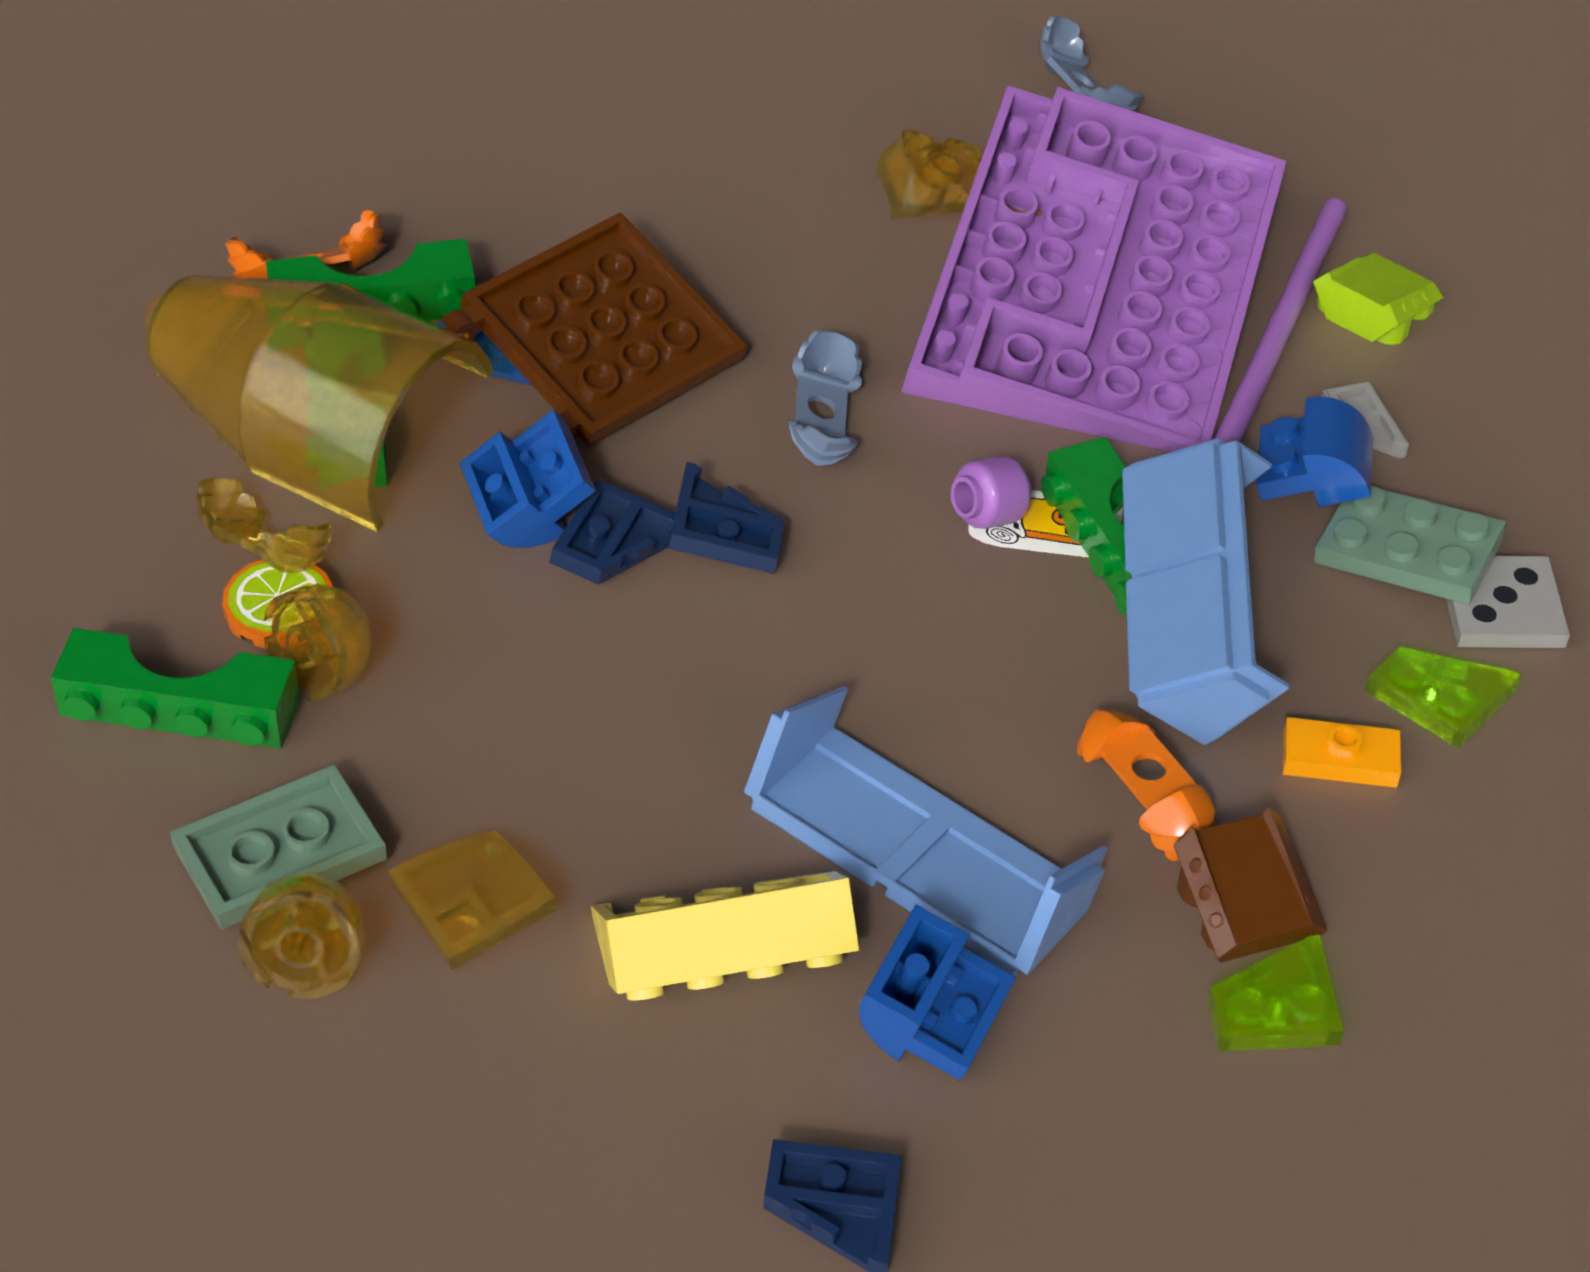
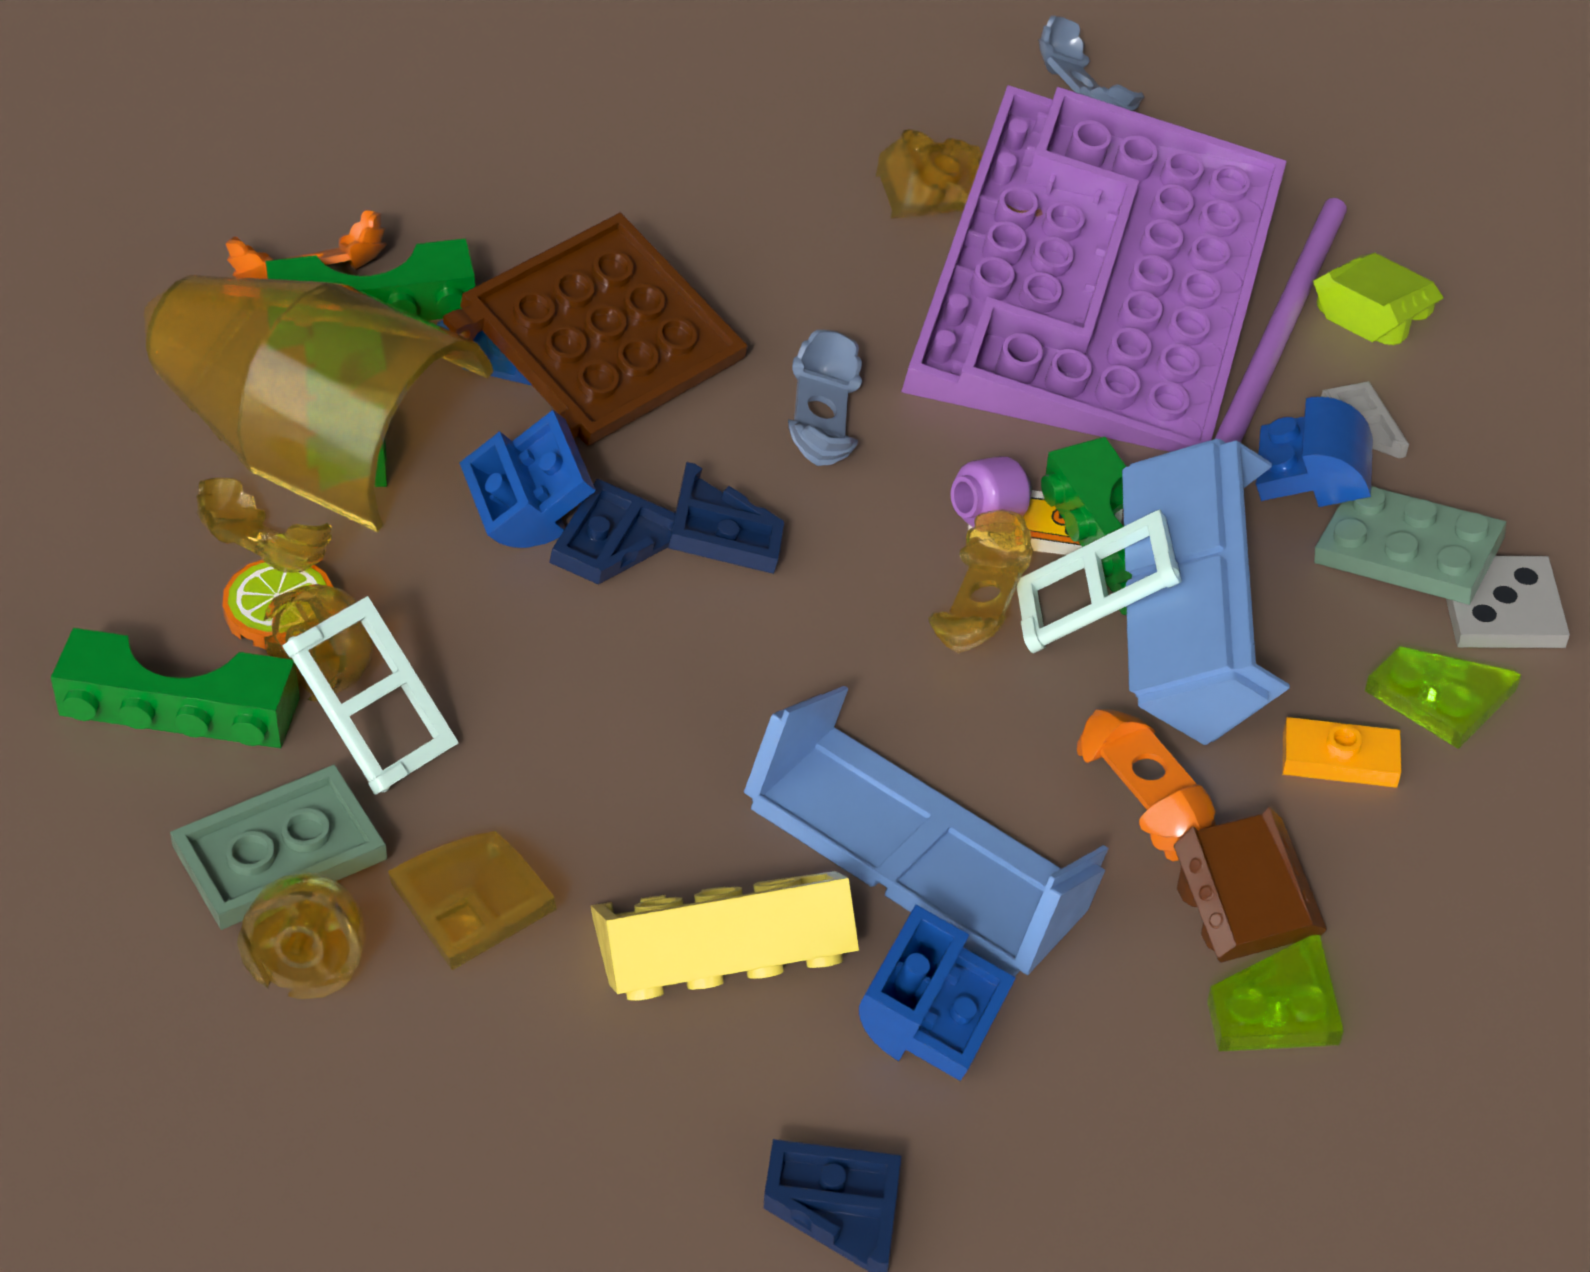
(402, 676): none -> light aqua window
(997, 556): none -> clear yellow piece
(1089, 557): none -> light aqua window

